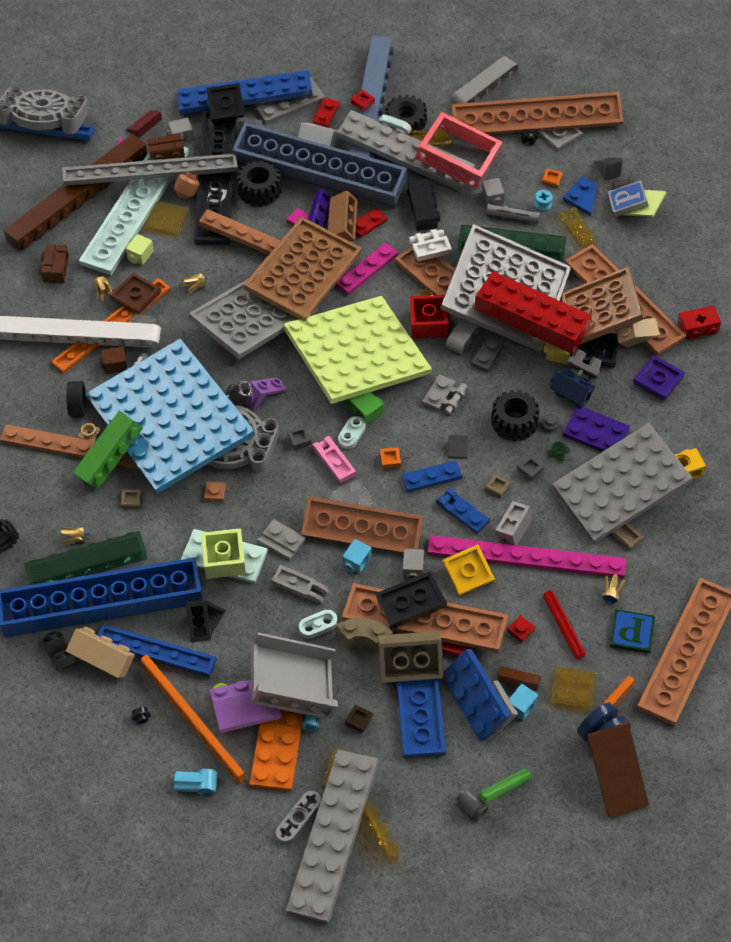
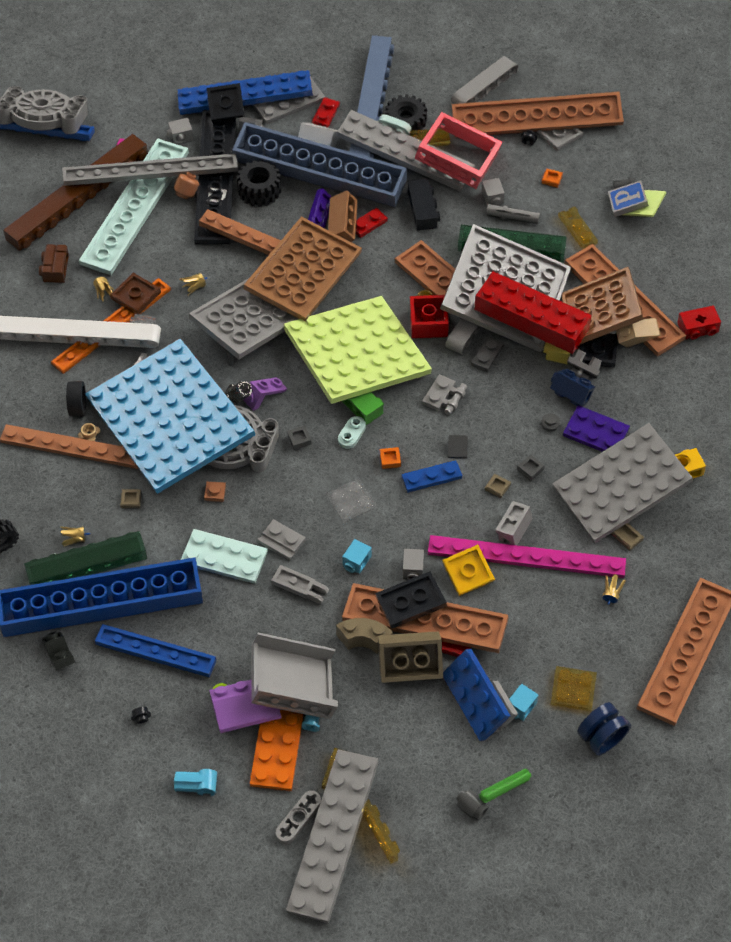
(100, 652): tan brick -> none
(108, 450): bright green brick -> none
(113, 360): reddish brown brick -> none
(139, 249): yellowish green brick -> none
(145, 123): dark red slope -> none
(166, 147): reddish brown brick -> none
(166, 218): clear yellow tile -> none
(193, 720): orange tile -> none
(203, 619): pearl dark grey slope -> none
(223, 553): yellowish green brick -> none
(296, 215): dark pink tile -> none
(317, 623): light aqua plate -> none
(334, 459): bright pink plate -> none
(359, 718): dark brown plate -> none
(362, 100): red plate -> none
(366, 268): dark pink plate -> none
(366, 524): nougat plate -> none
(421, 718): blue plate -> none
(430, 244): white plate -> none
(463, 511): blue plate -> none
(510, 426): black tyre -> none
(517, 677): reddish brown tile -> none
(521, 629): red plate -> none
(543, 200): medium azure wheel -> none
(561, 447): clear green plate -> none
(564, 624): red axle -> none
(582, 195): blue wing -> none
(609, 167): dark grey slope -> none
(618, 769): reddish brown tile -> none
(621, 691): orange tile -> none
(632, 631): tile -> none
(659, 377): dark purple plate -> none

